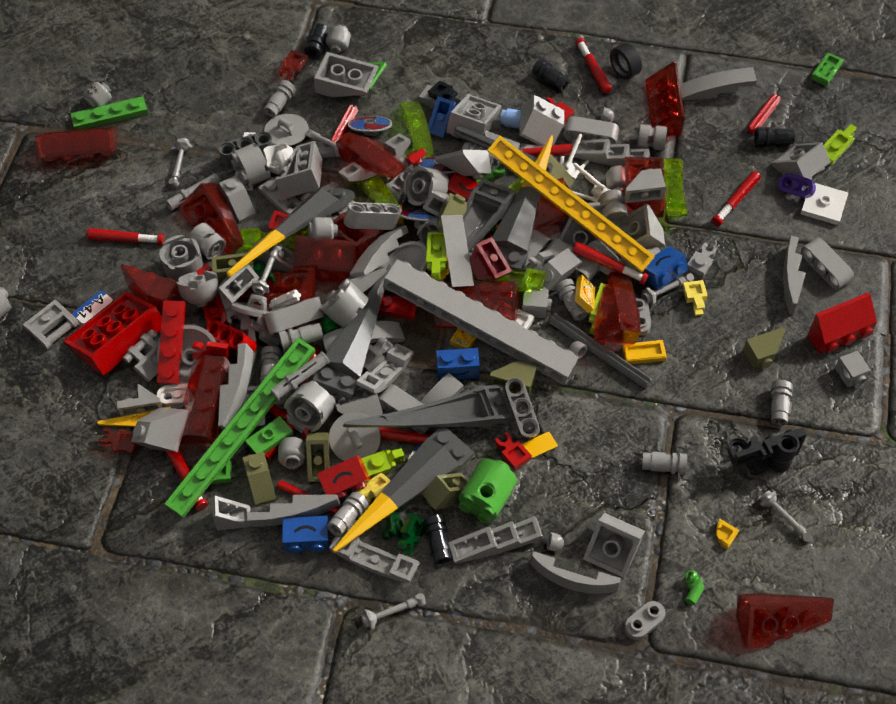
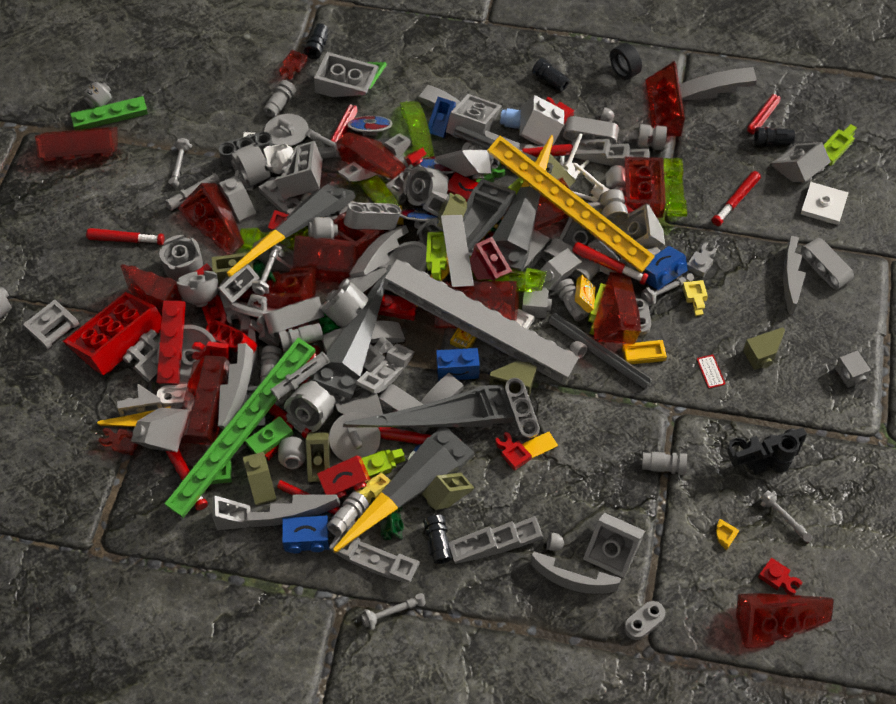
(92, 307): sticker -> none
(209, 242): light grey wheel -> none
(285, 300): white axle -> none
(338, 38): light grey head -> none
(412, 532): dark green plate -> none
(443, 90): black plate -> none
(487, 489): bright green cylinder -> none
(539, 260): light grey plate -> none
(595, 69): red piece -> none
(646, 186): light grey slope -> none
(695, 586): bright green arm -> none
(711, 371): none -> white sticker
(777, 575): none -> red plate
(781, 406): light grey axle -> none
(798, 185): dark purple plate -> none
(827, 69): bright green plate -> none
(843, 324): red slope -> none

